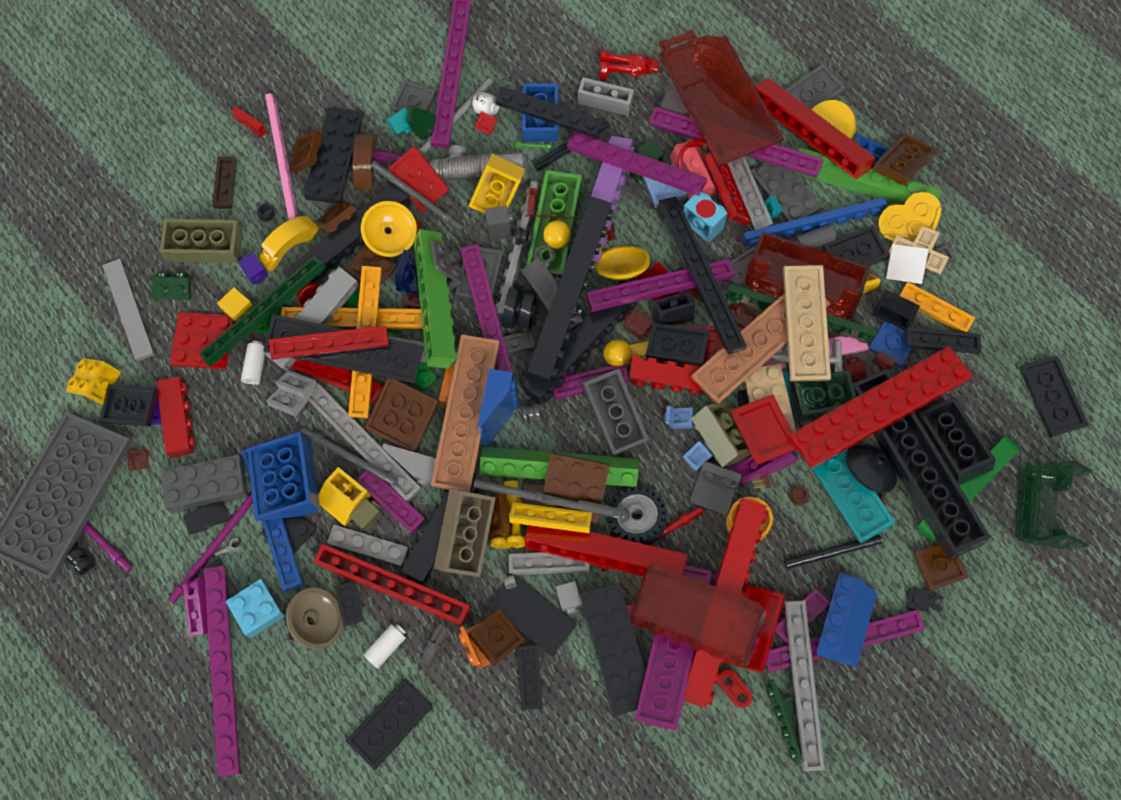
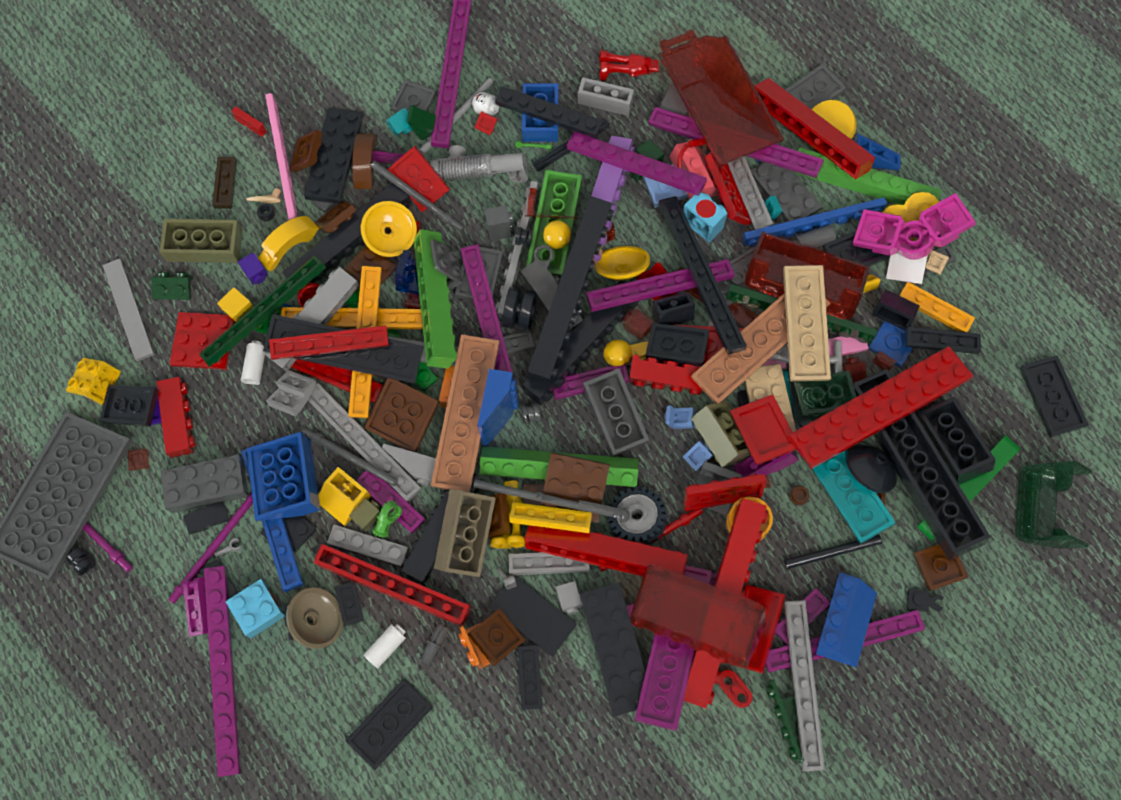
(267, 198): none -> tan bar
(385, 518): none -> bright green connector
(496, 184): yellow slope -> none
(723, 492): none -> red plate
(904, 159): reddish brown plate -> none
(936, 227): none -> dark pink plate

